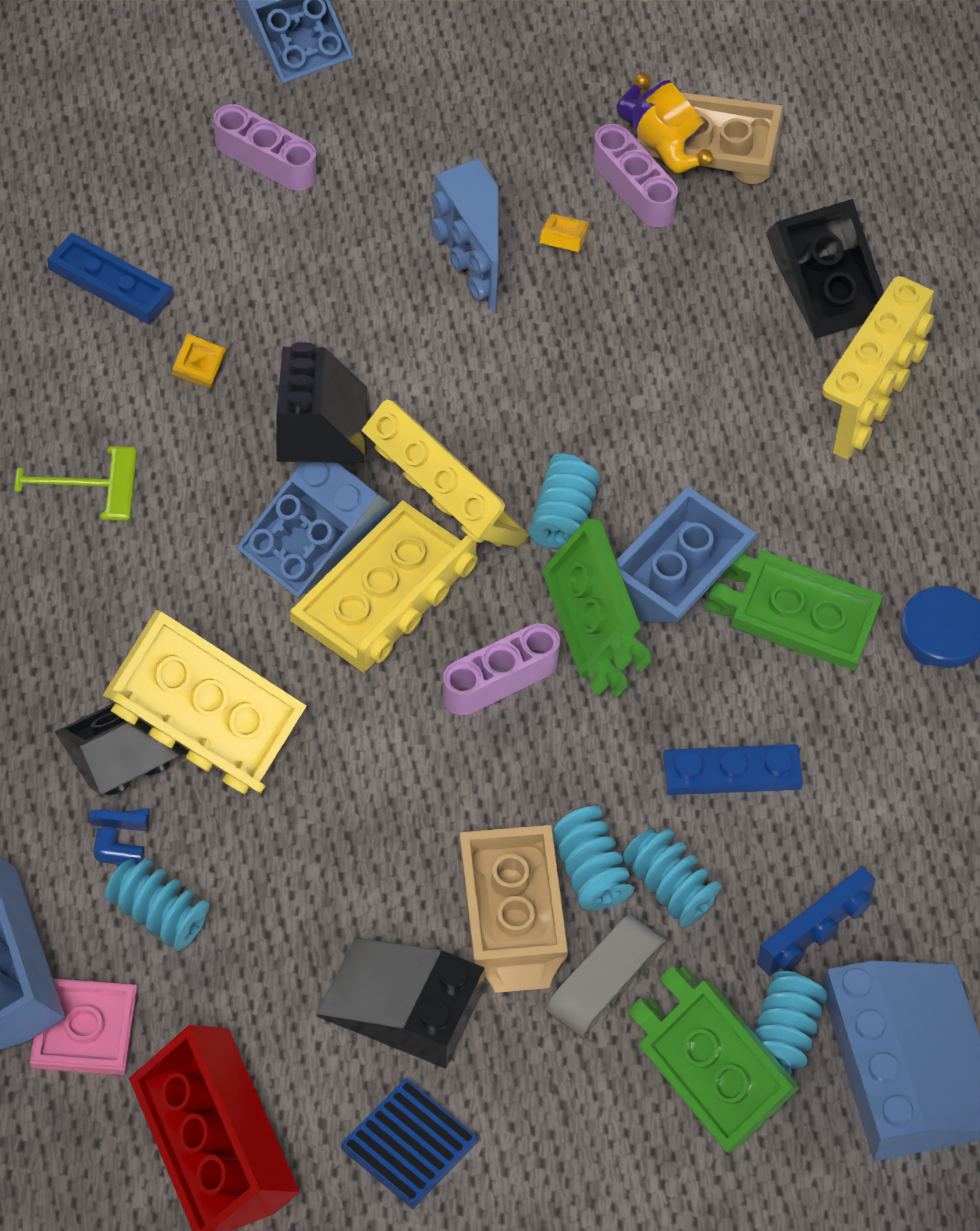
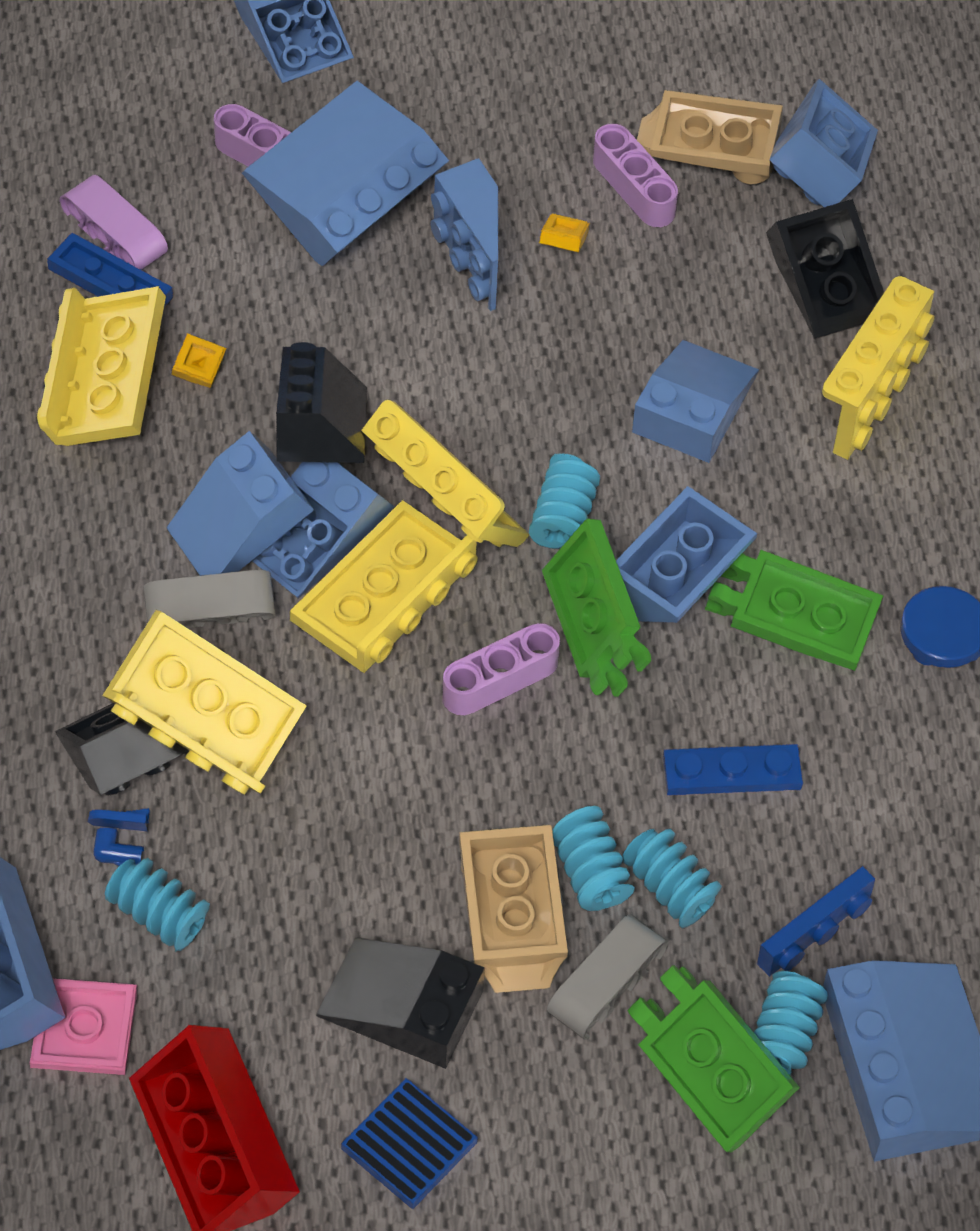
(101, 366): none -> light yellow bracket
(114, 222): none -> lavender beam
(119, 484): lime piece -> none
(212, 597): none -> light grey beam
(237, 509): none -> medium blue slope
(344, 170): none -> medium blue slope
(663, 122): yellow piece -> none
(692, 400): none -> medium blue slope
(824, 146): none -> medium blue slope

